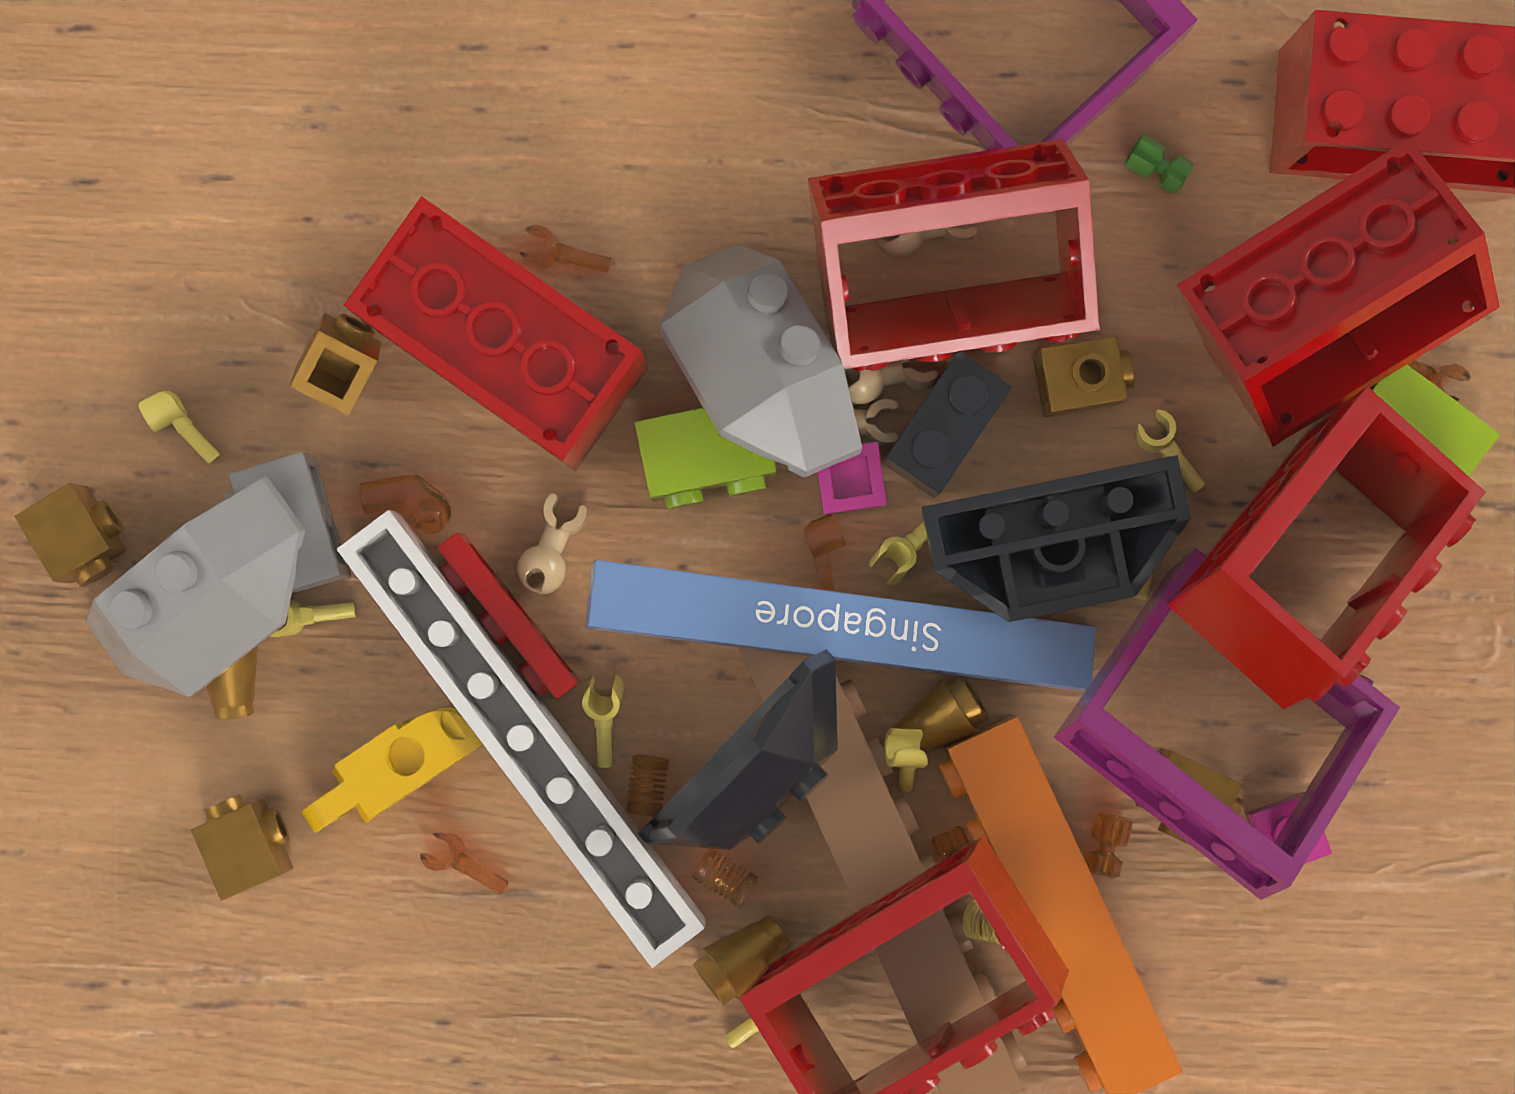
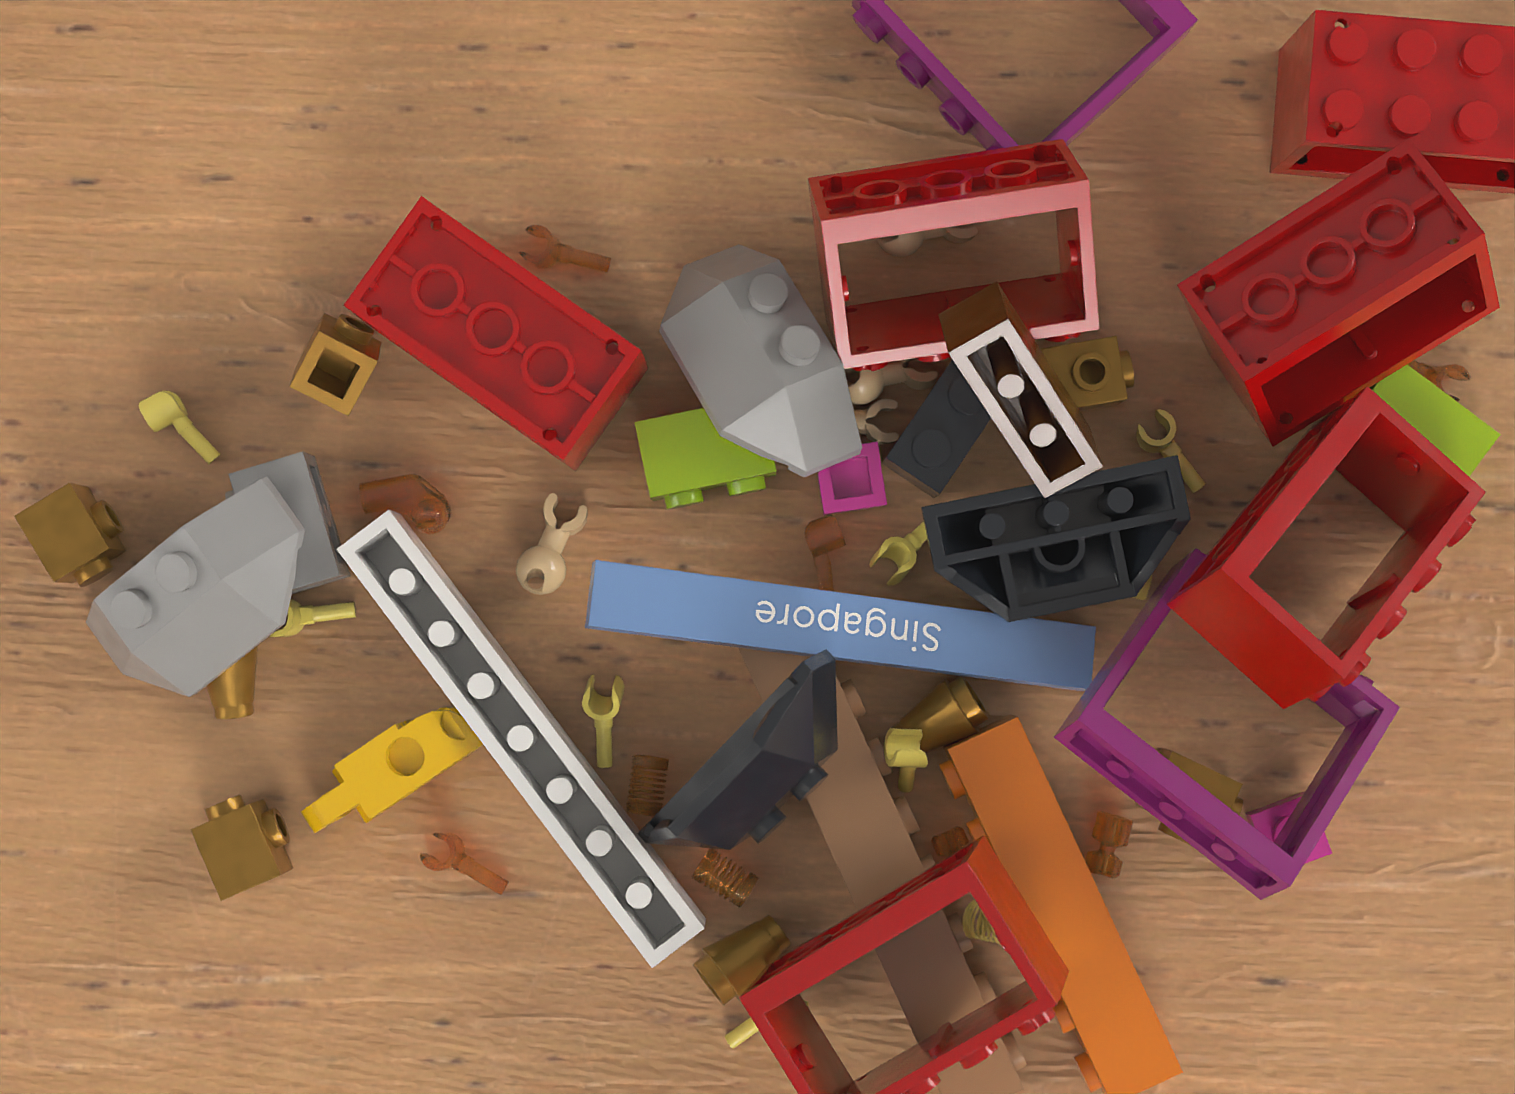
(506, 617): red plate -> none
(1019, 389): none -> reddish brown brick
(1149, 158): bright green piece -> none

